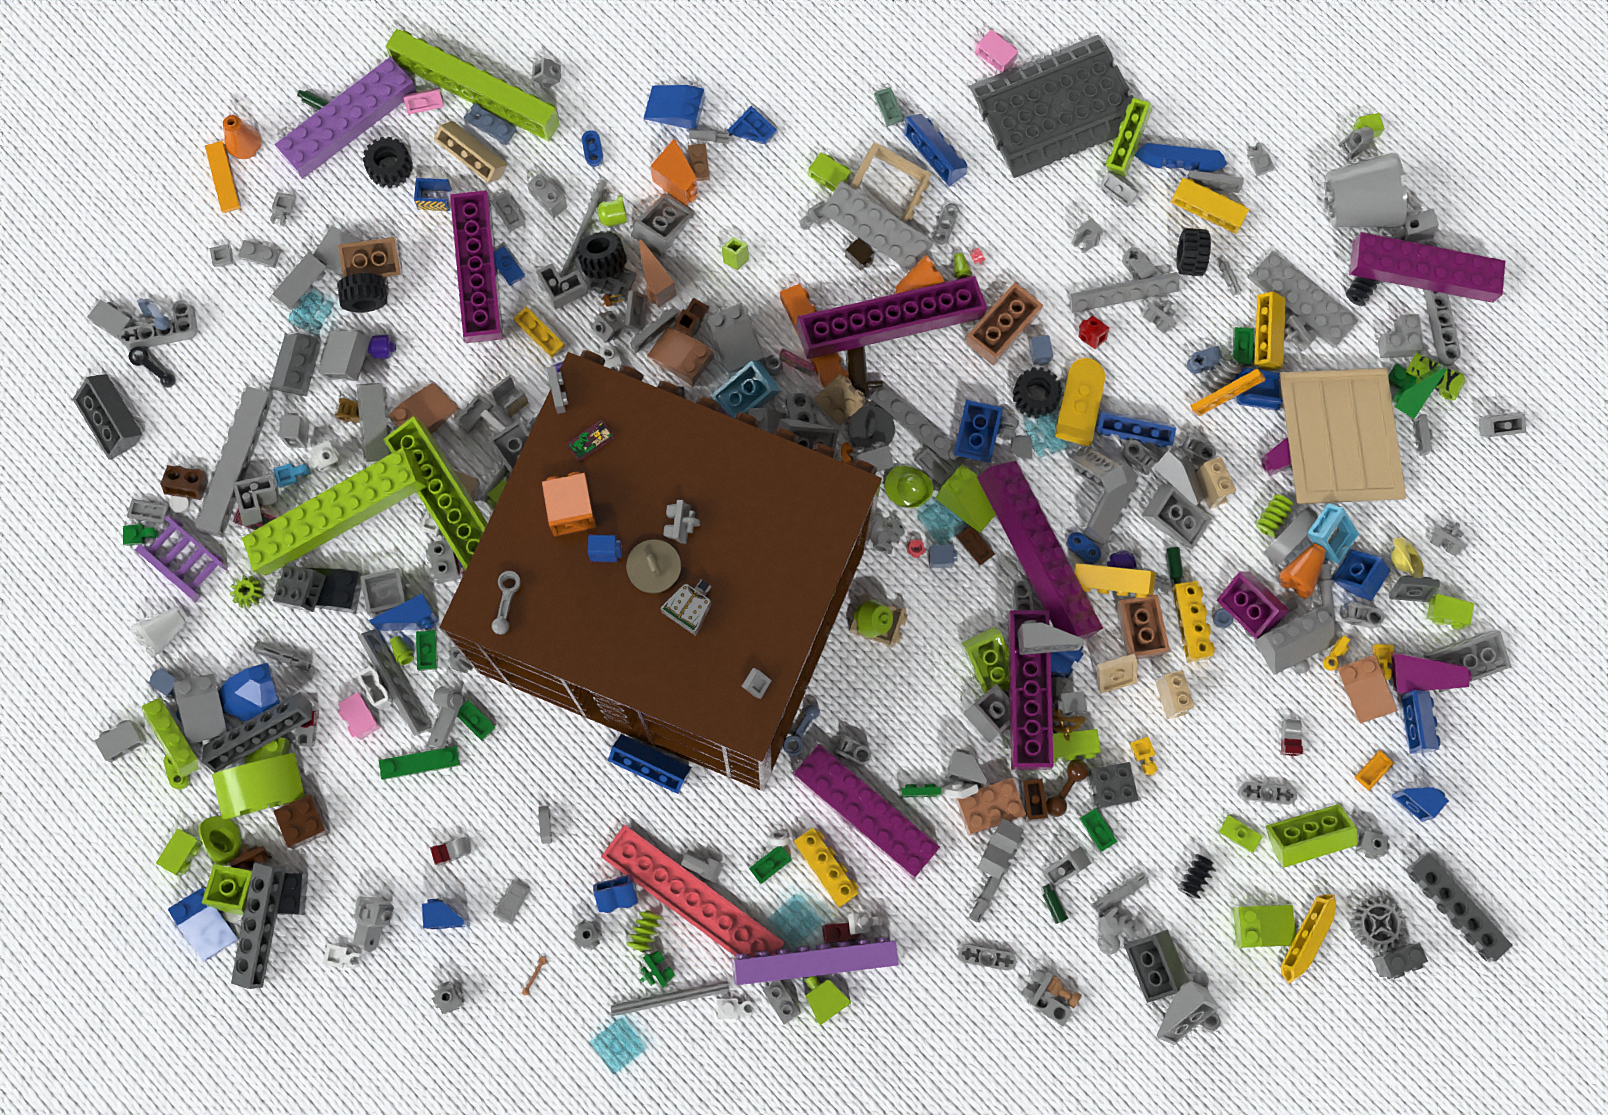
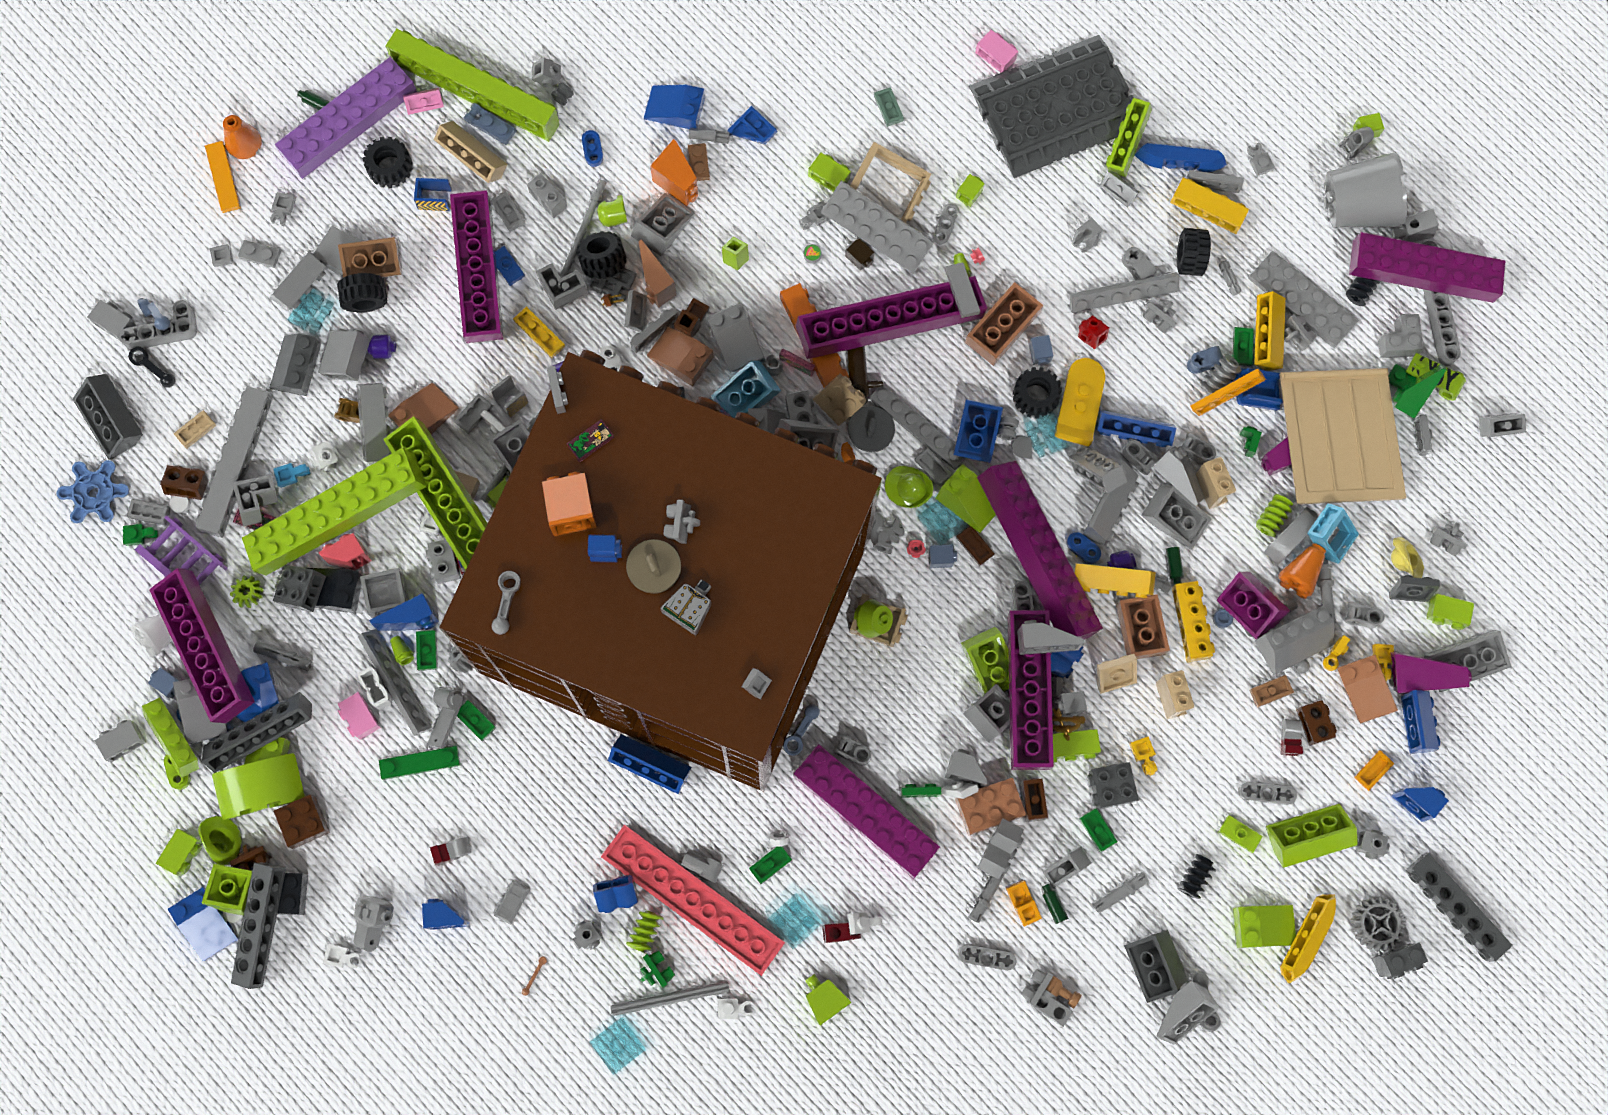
(84, 483): none -> medium blue plate
(195, 429): none -> tan plate
(201, 646): none -> magenta brick
(293, 431): light grey brick -> none
(307, 732): light grey leg -> none
(346, 553): none -> coral slope
(454, 1002): light grey brick -> none
(545, 825): light grey beam -> none
(562, 94): none -> dark grey wheel
(607, 326): light grey brick -> none
(781, 1001): light grey brick -> none
(812, 253): none -> tile
(814, 962): medium lavender brick -> none
(826, 868): yellow brick -> none
(877, 455): light grey brick -> none
(920, 276): orange cone -> none
(935, 149): blue slope -> none
(962, 290): none -> light grey tile
(970, 190): none -> lime brick
(1023, 903): none -> light orange slope
(1077, 772): reddish brown piece -> none
(1112, 925): light grey animal -> none
(1252, 441): none -> green bracket
(1271, 691): none -> medium nougat plate
(1311, 724): none -> reddish brown brick
(1362, 574): blue slope -> none

